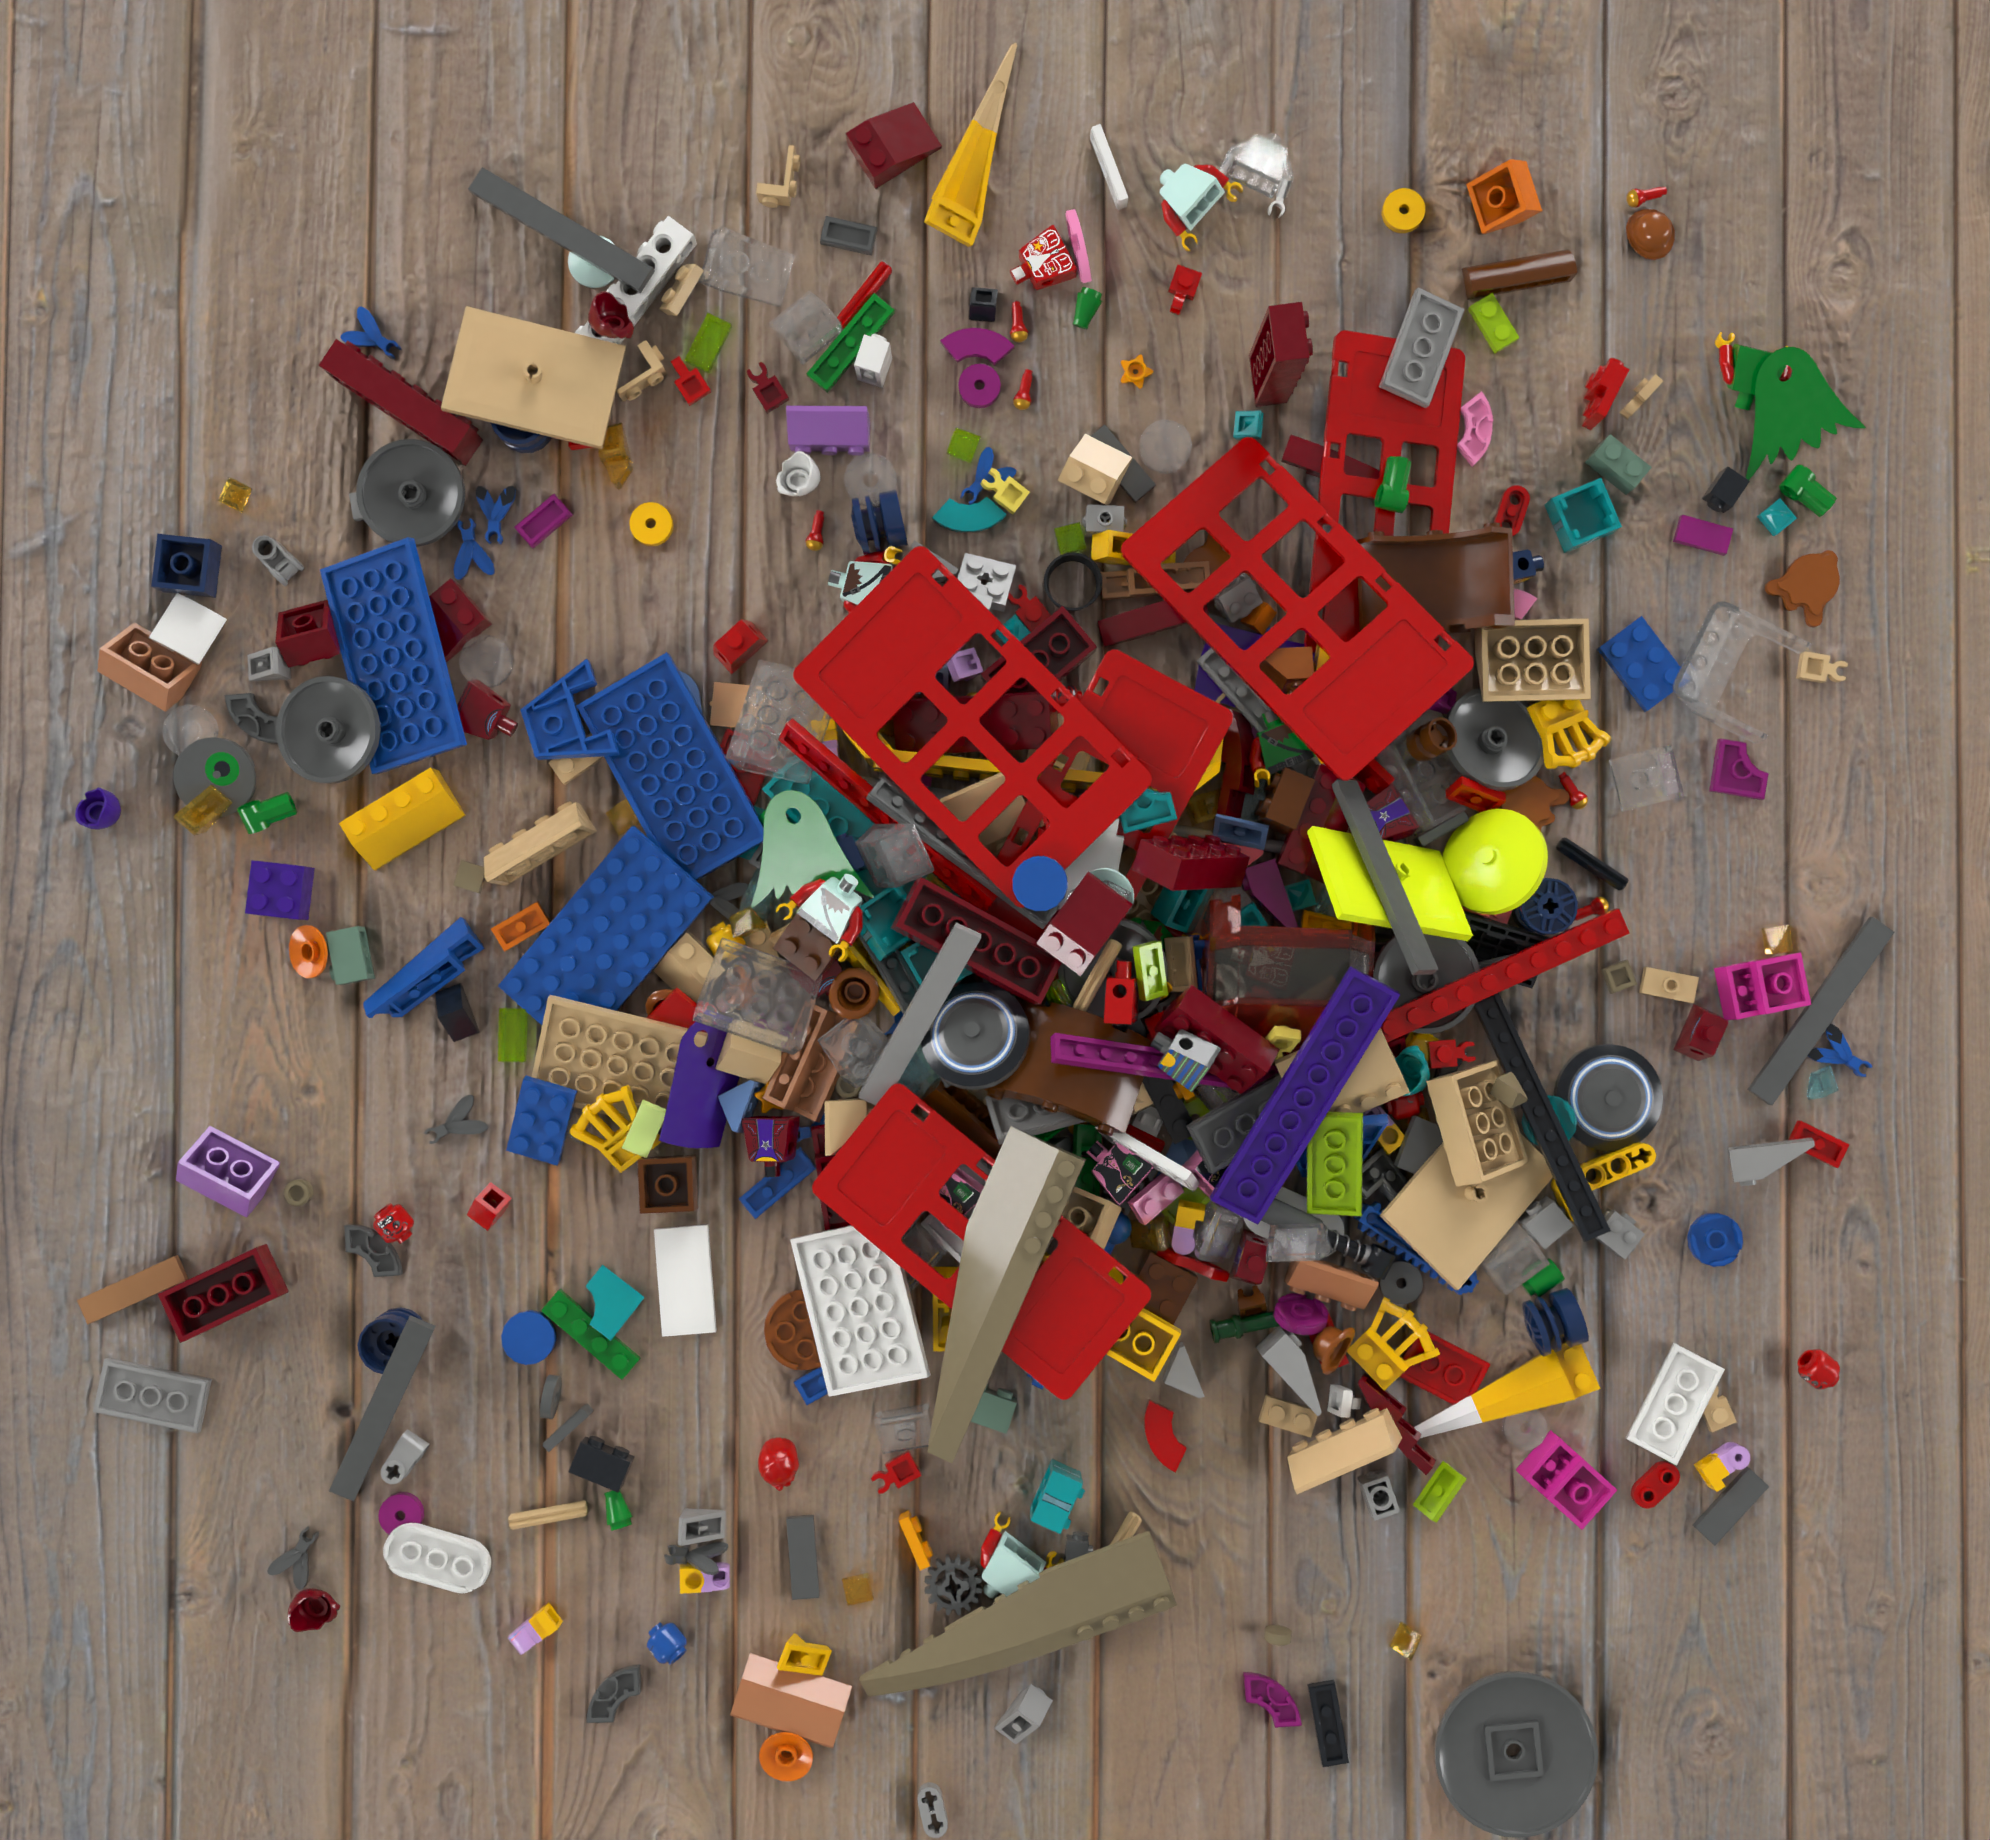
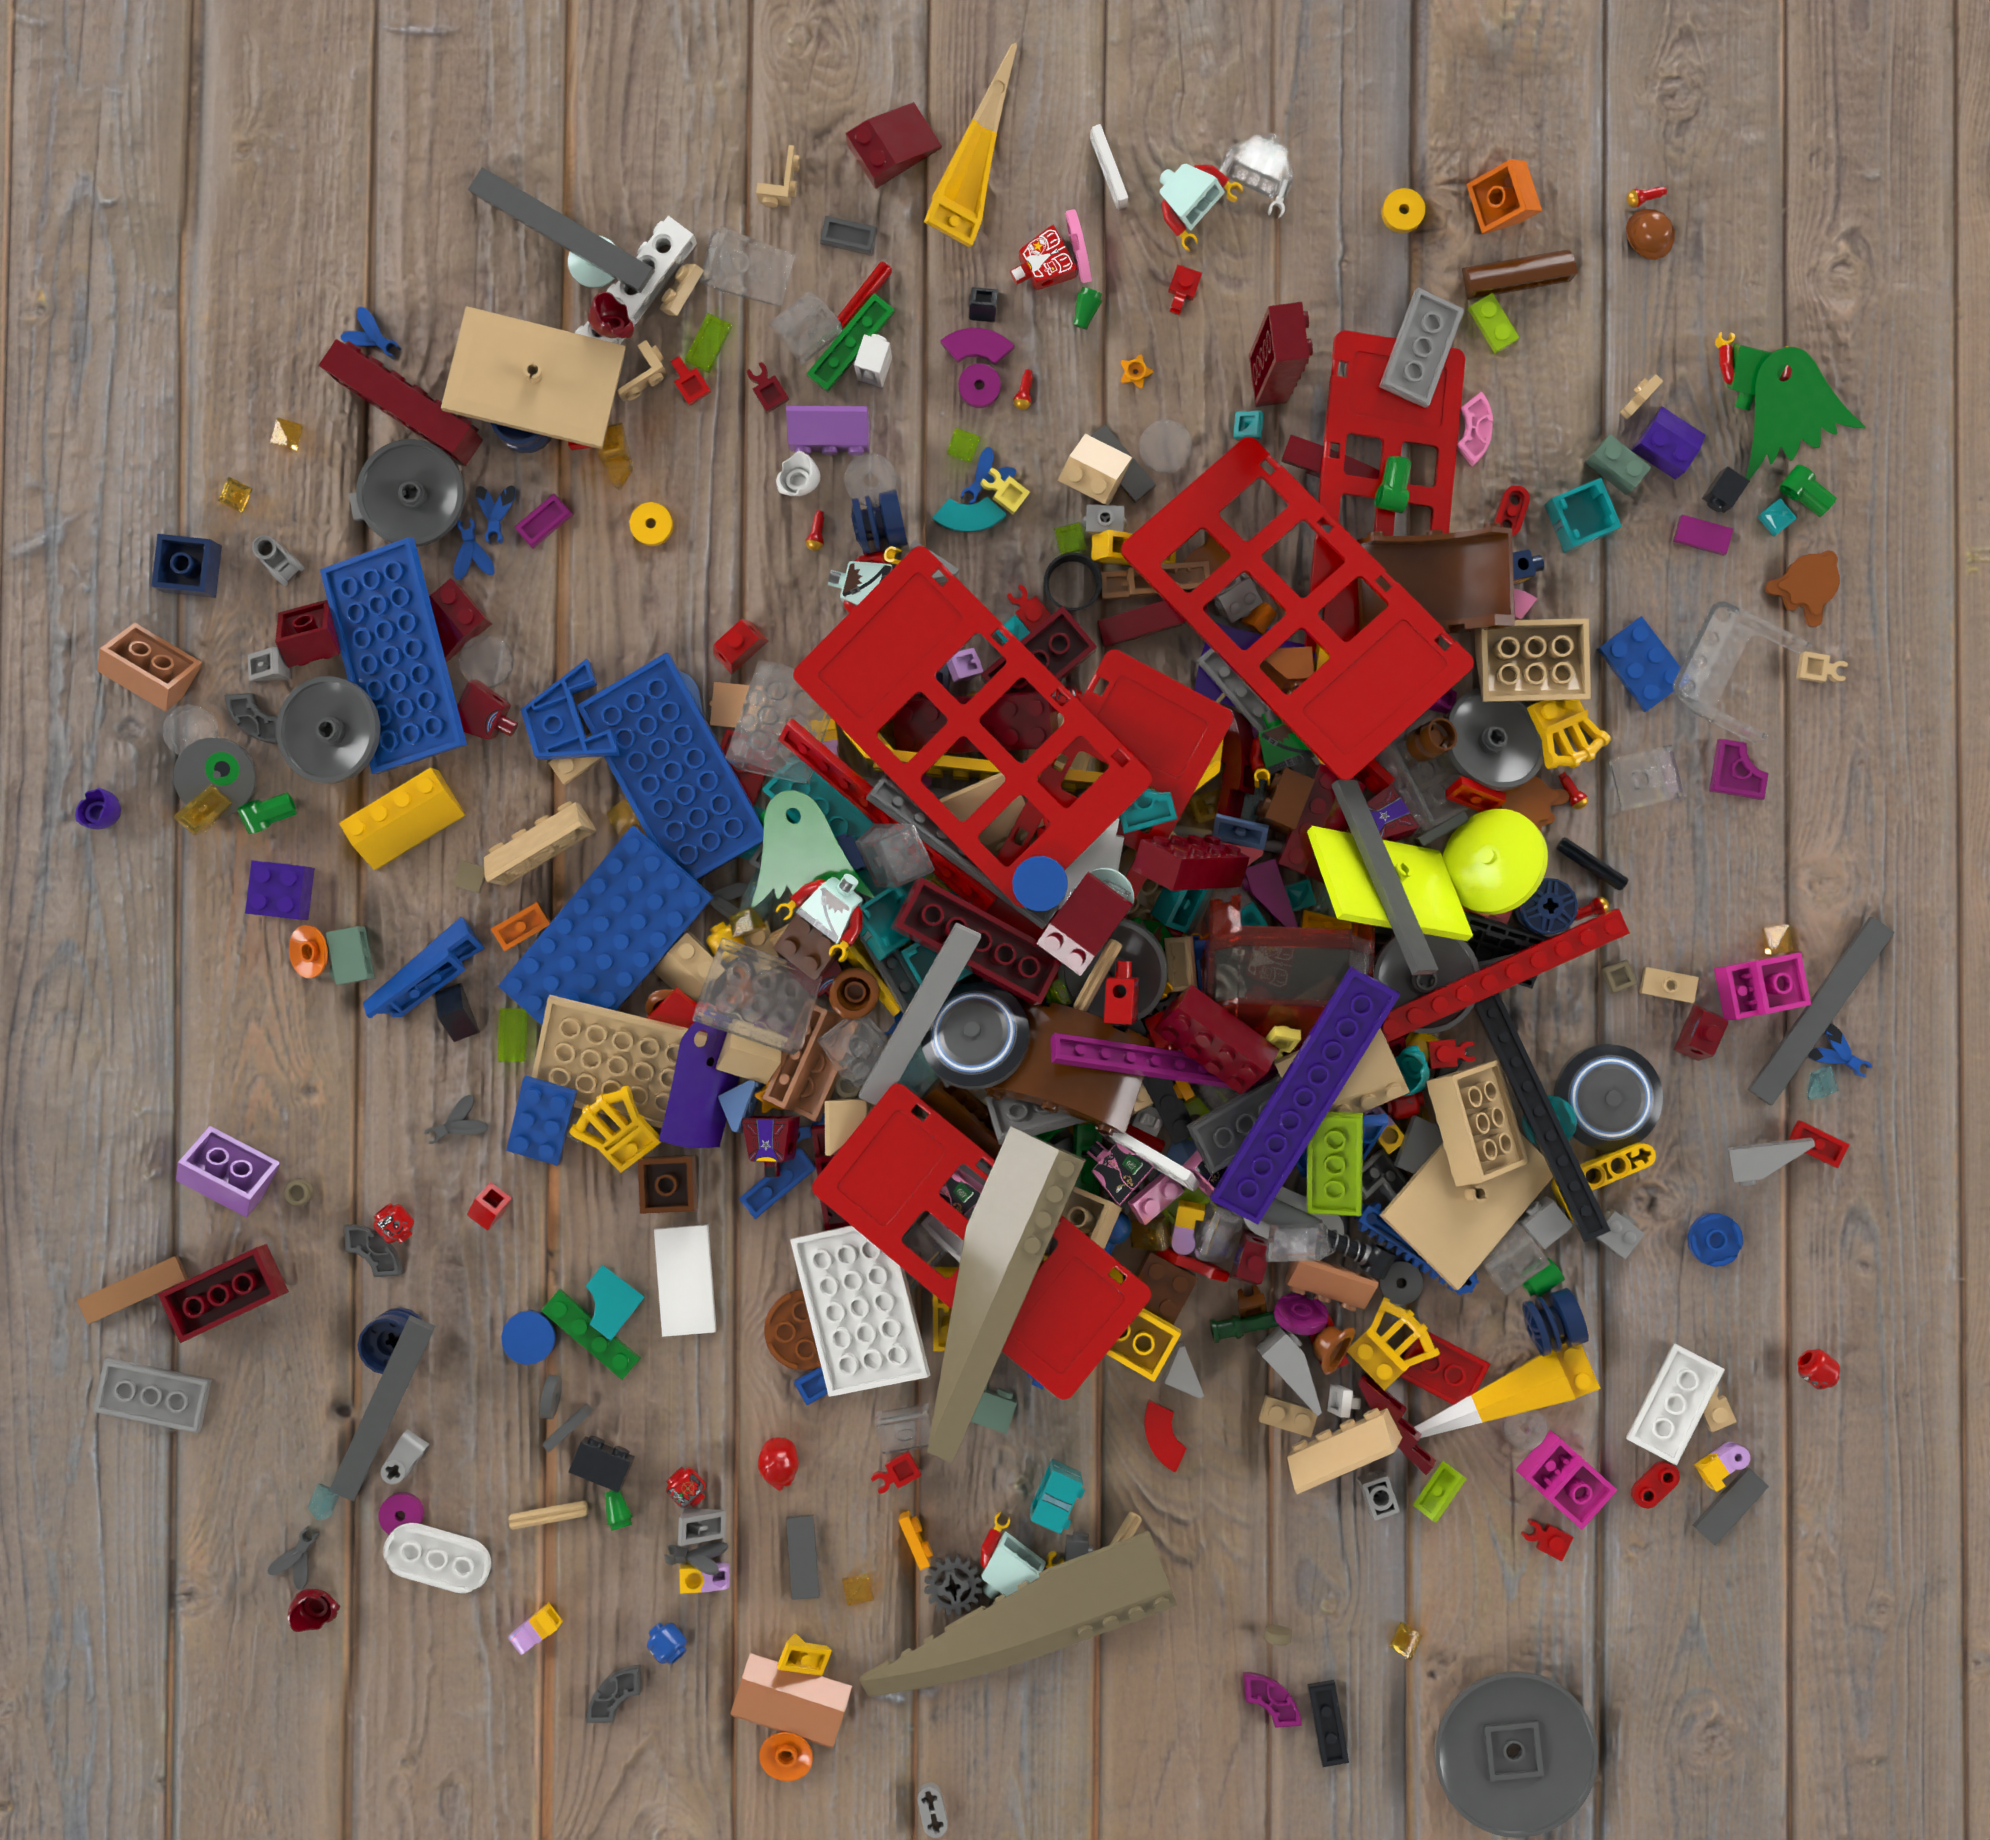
(187, 628): white slope -> none
(286, 434): none -> clear yellow slope
(322, 1502): none -> clear light blue slope
(644, 1129): yellowish green tile -> none
(686, 1487): none -> red head
(998, 573): plate -> none
(1018, 331): red piece -> none
(1024, 1714): light grey slope -> none
(1150, 970): lime plate -> none
(1185, 1057): dark grey torso -> none
(1508, 1090): dark tan slope -> none
(1550, 1539): none -> red plate
(1602, 390): red plate -> none
(1669, 443): none -> dark purple slope

